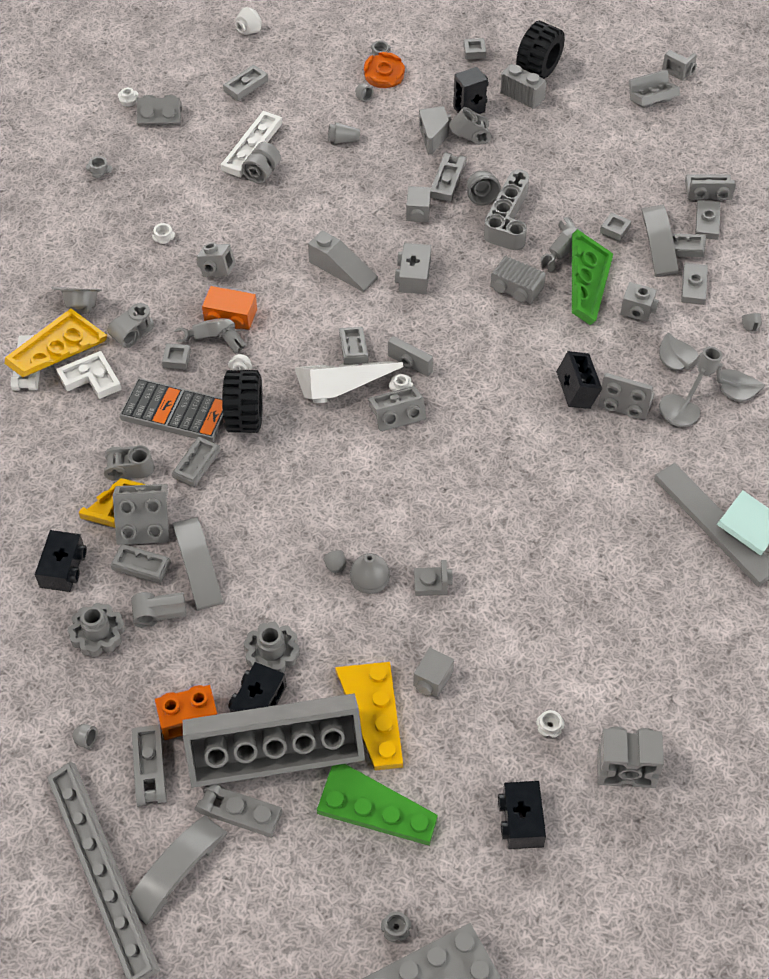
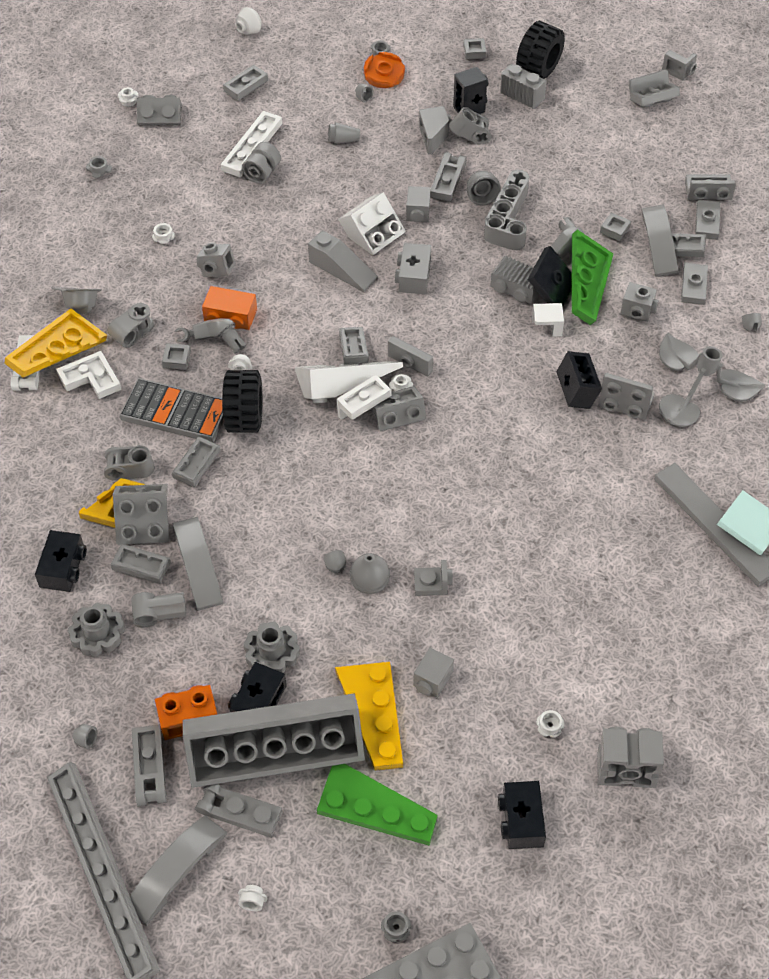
(251, 898): none -> white plate
(362, 398): none -> white panel
(372, 224): none -> white slope
(549, 315): none -> white panel
(551, 277): none -> black plate

